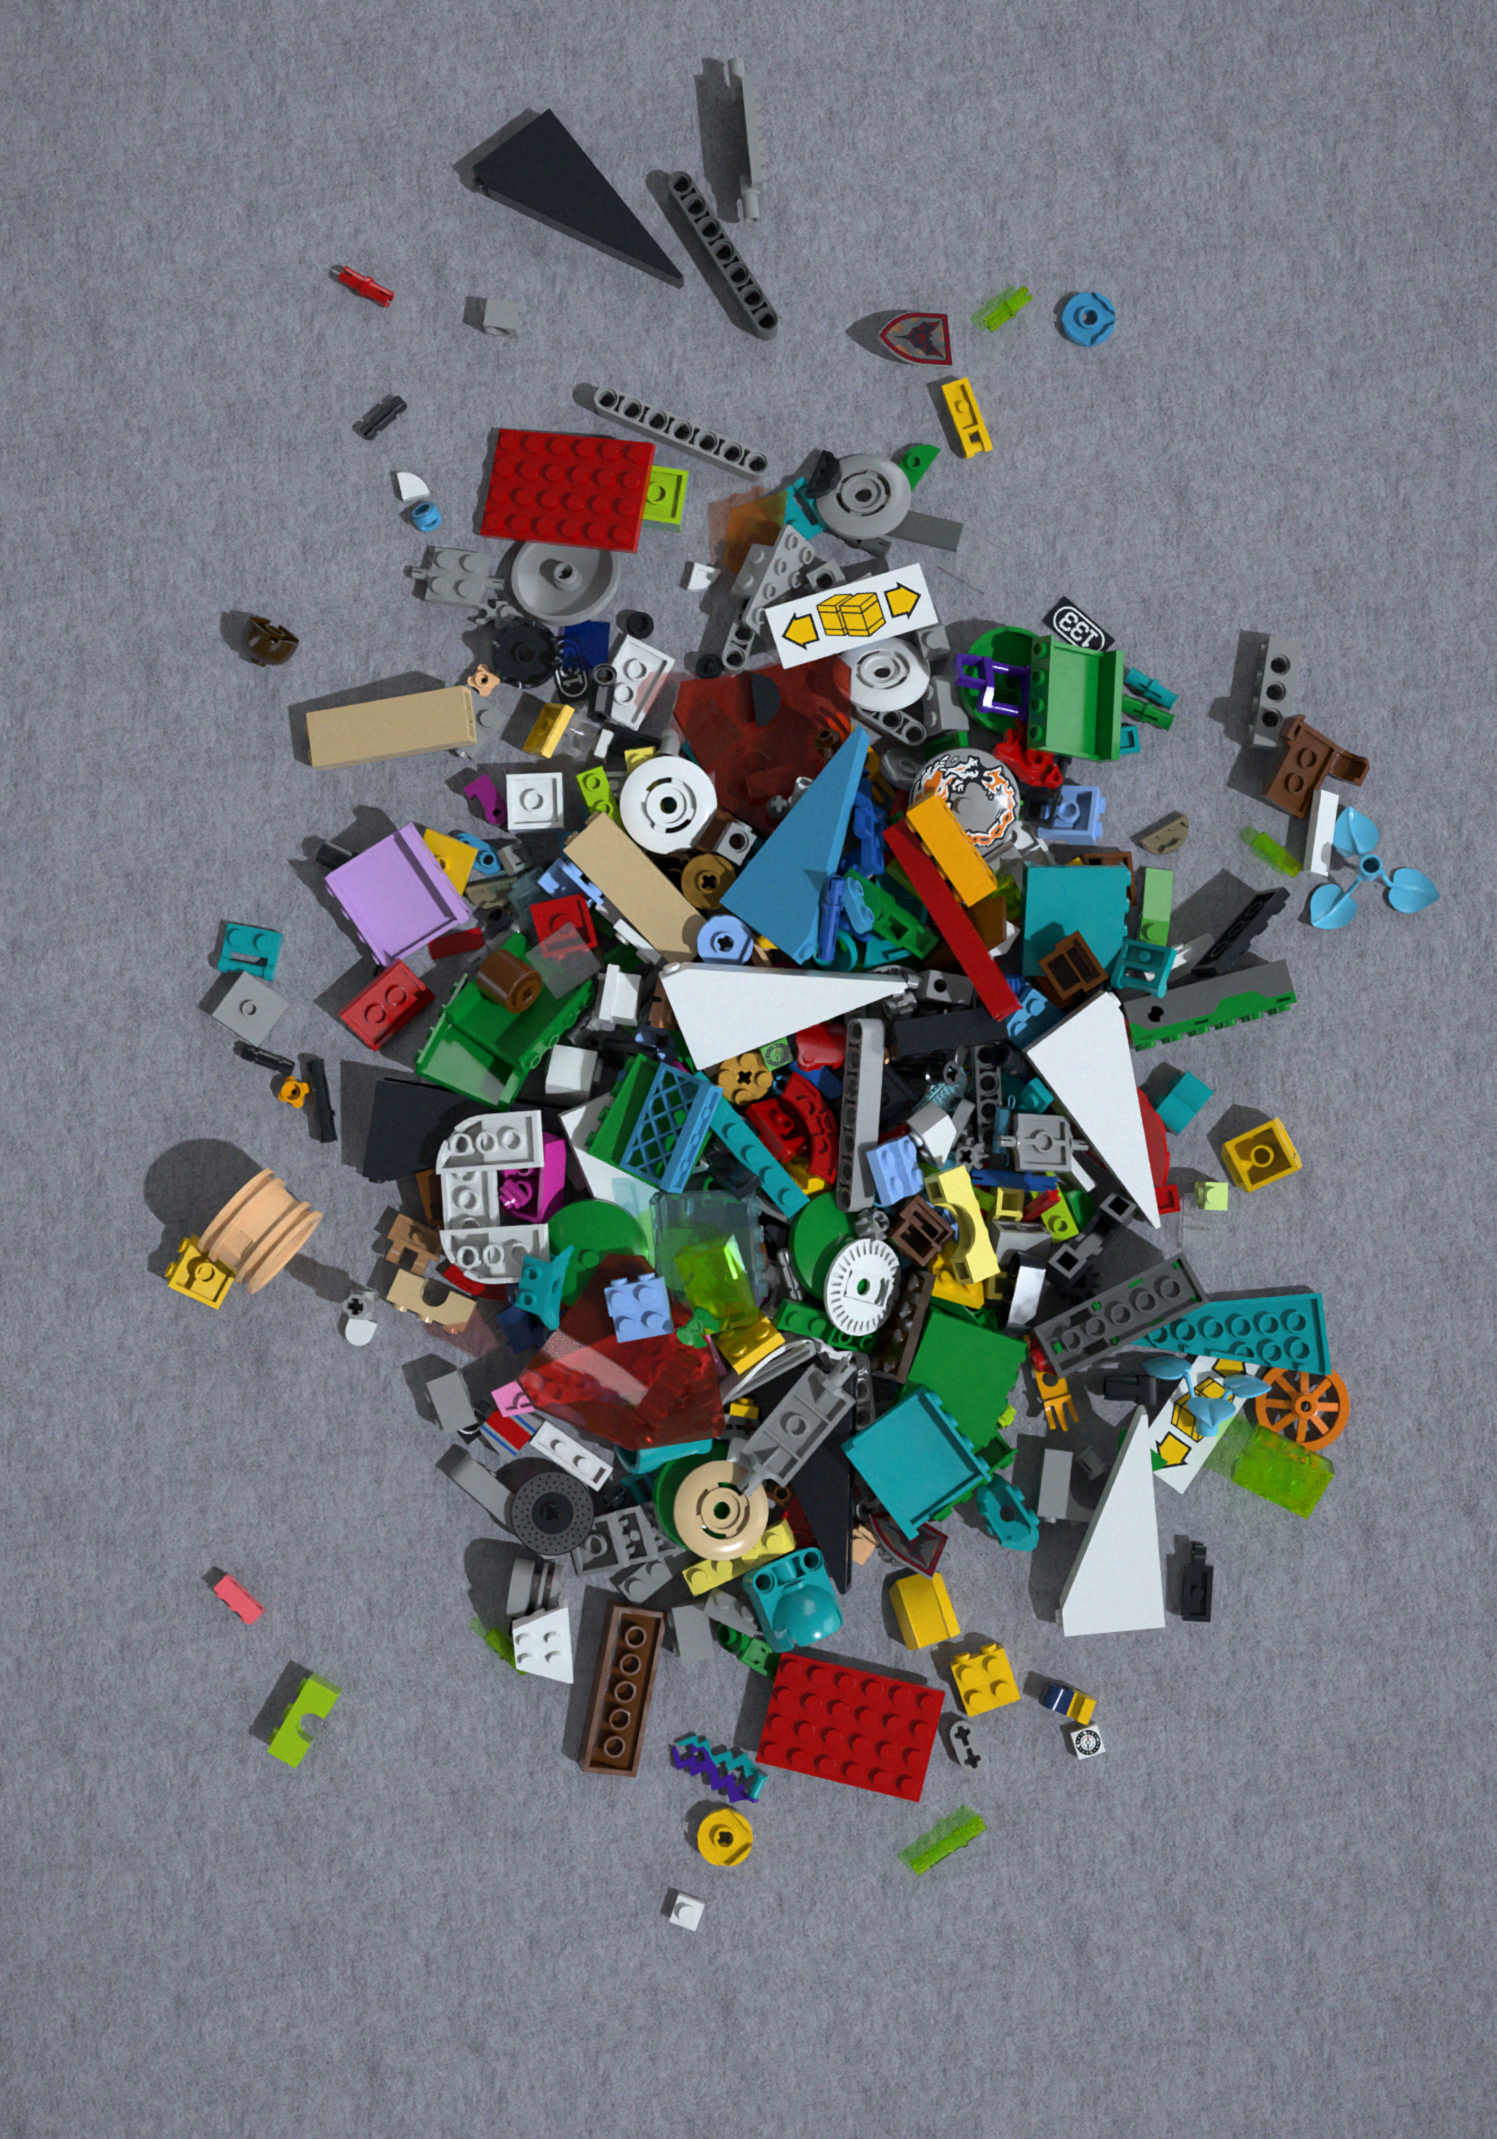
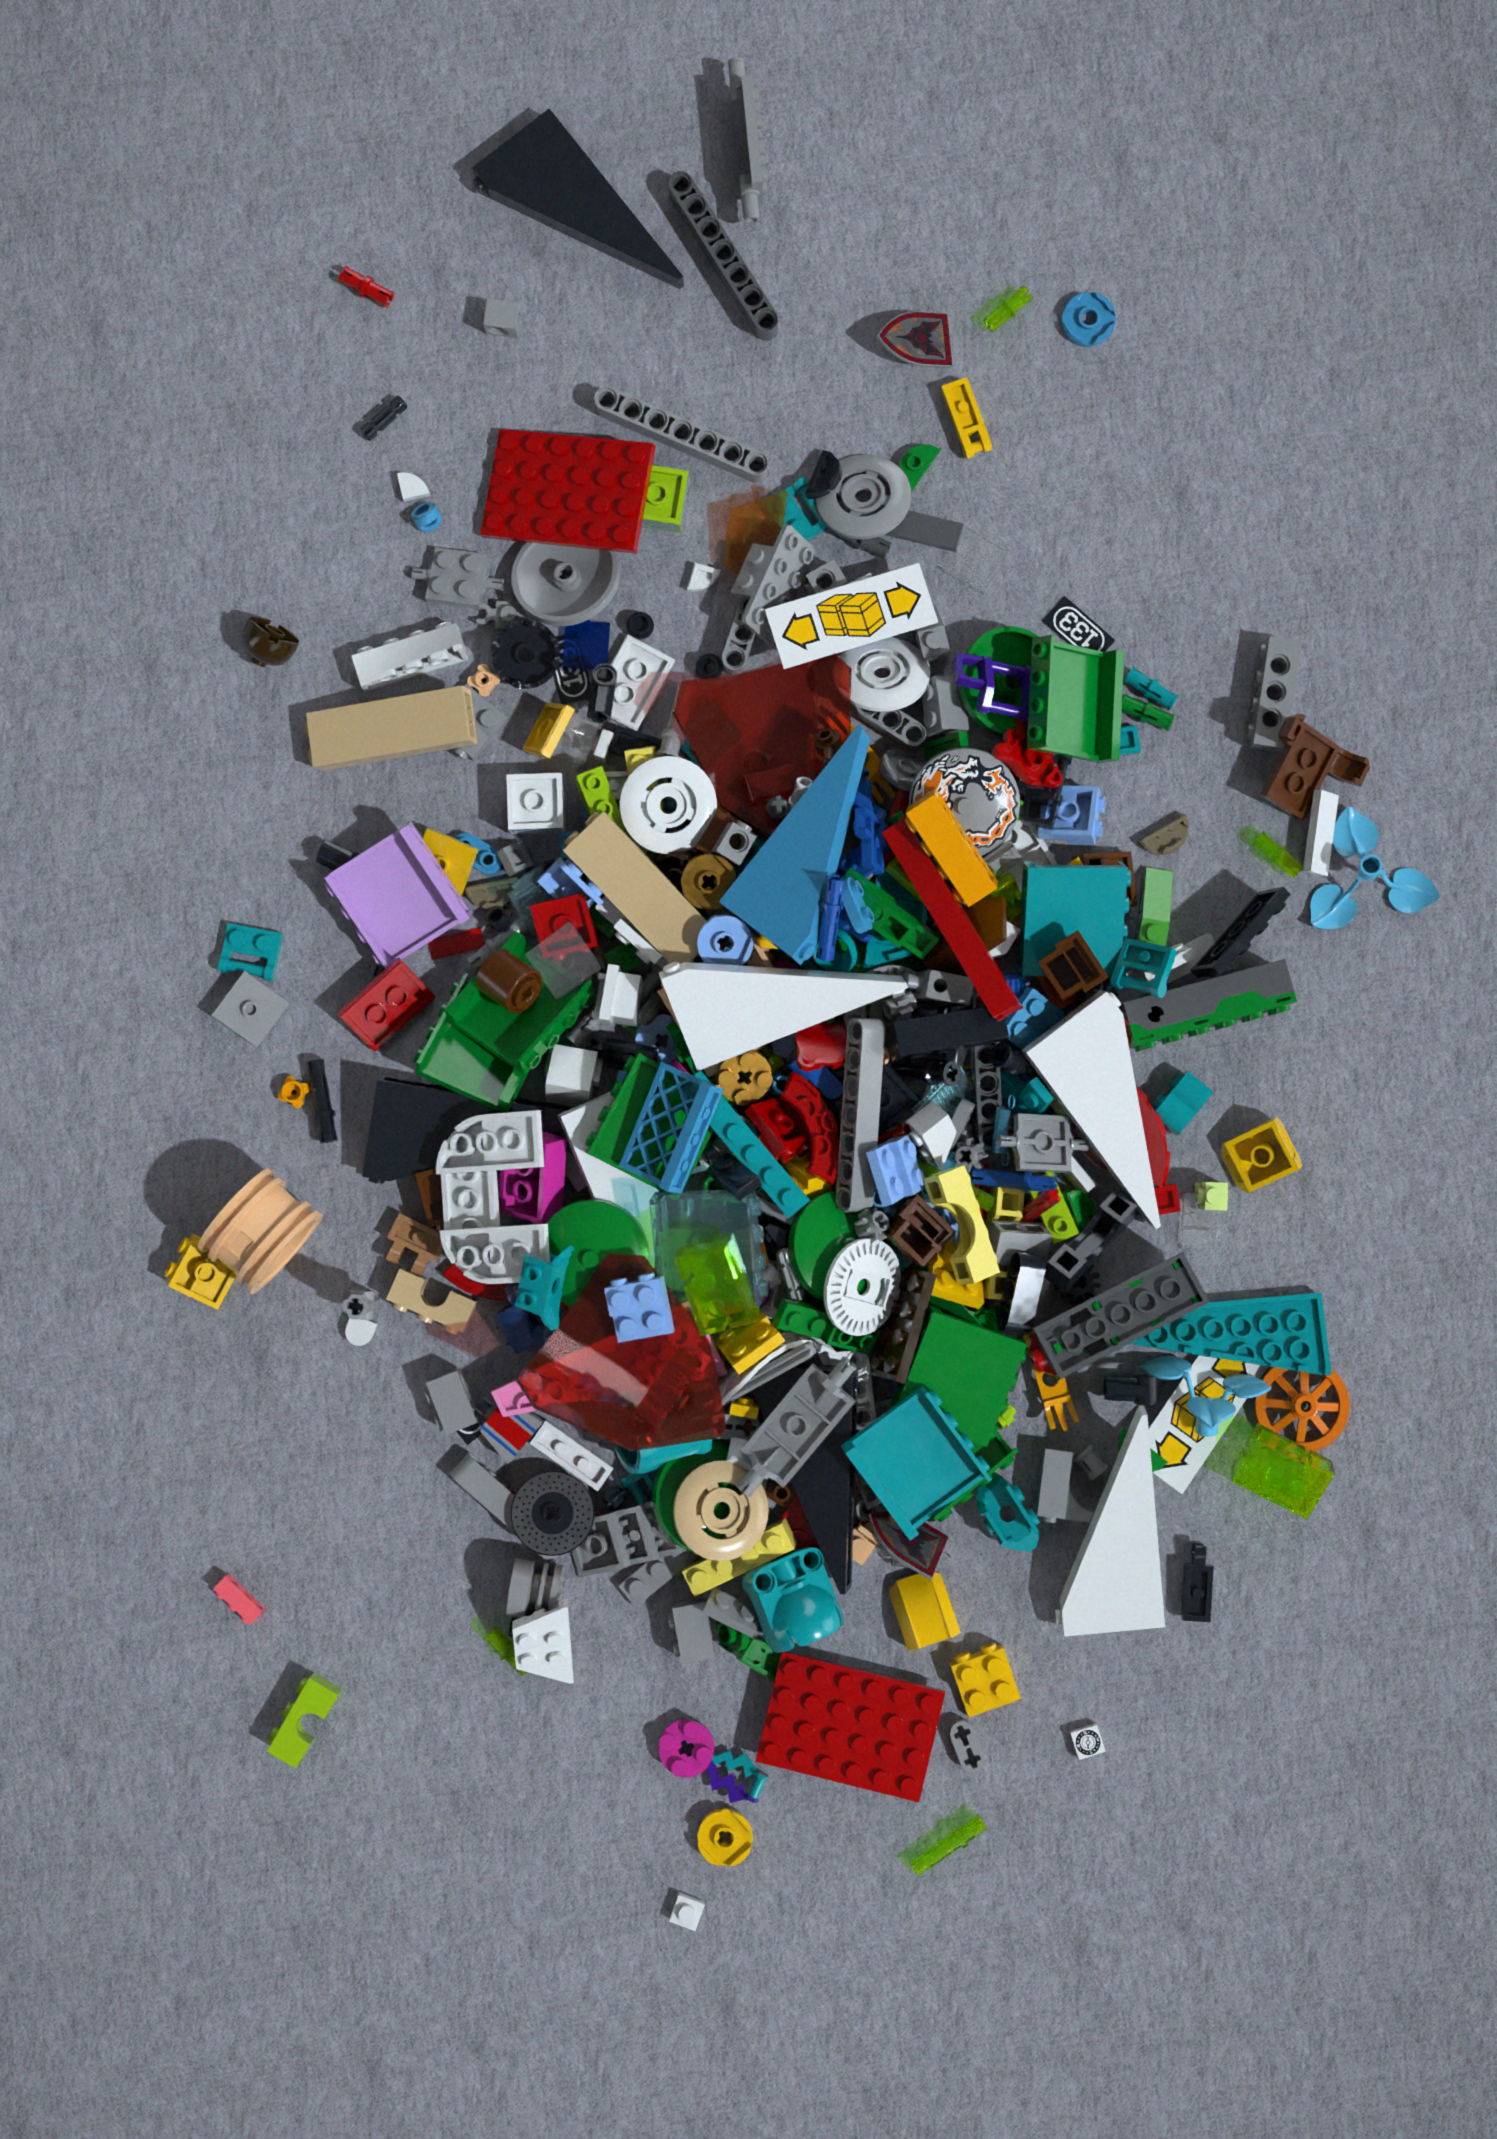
(268, 1060): black axle -> none
(410, 656): none -> white wedge
(494, 806): magenta leg -> none
(512, 1195): dark pink plate -> none
(621, 1689): reddish brown arch -> none
(662, 1013): nougat hinge -> none
(690, 1332): green piece -> none
(691, 1732): none -> dark pink plate
(766, 699): black tile -> none
(775, 1054): bright green tile -> none
(1067, 1701): leg -> none

